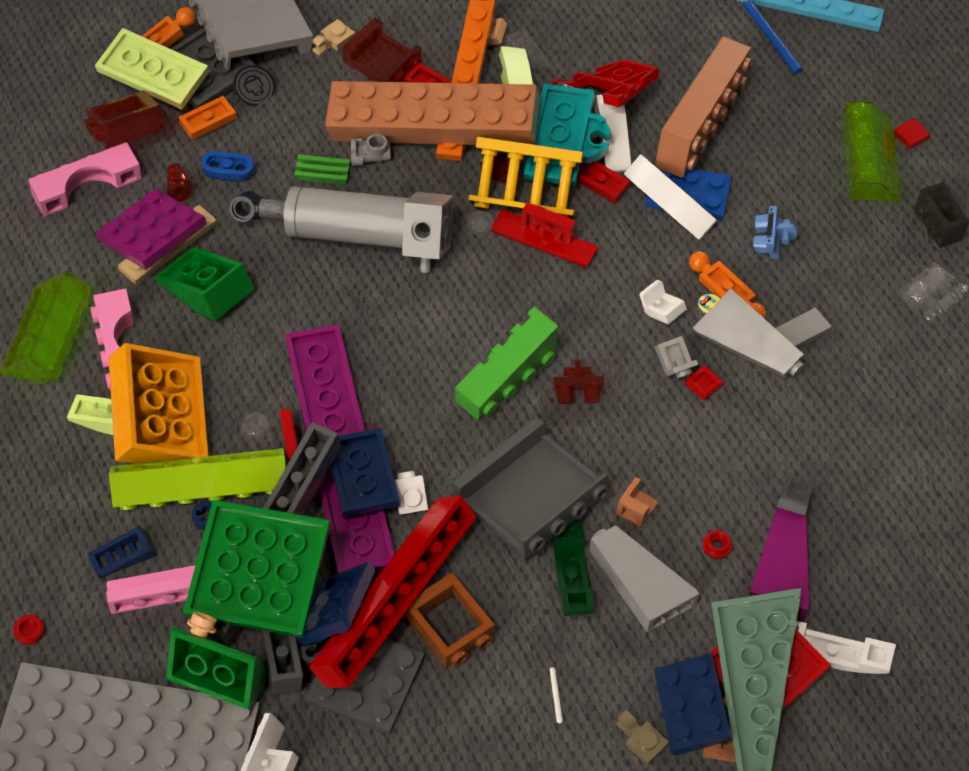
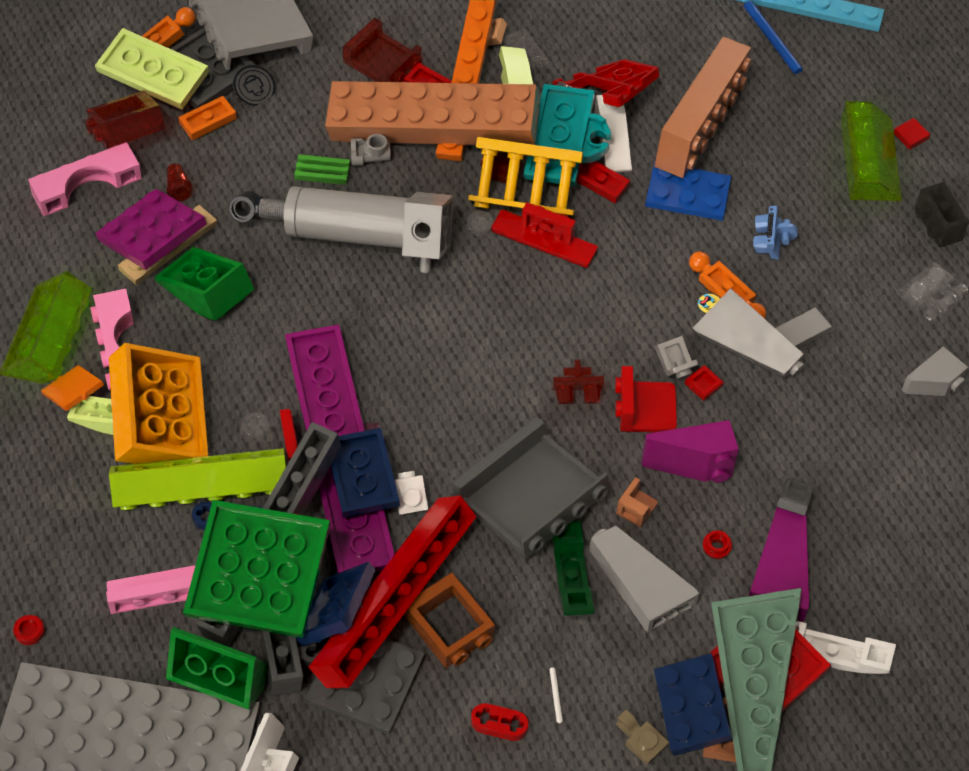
(72, 387): none -> orange piece
(117, 544): dark blue slope -> none
(202, 624): light nougat plate -> none
(228, 166): blue plate -> none
(334, 36): tan plate -> none
(498, 728): none -> red beam
(509, 366): bright green wedge -> none
(644, 404): none -> red bracket
(660, 304): white bracket -> none
(670, 197): white slope -> none
(693, 452): none -> magenta slope
(937, 375): none -> light grey slope

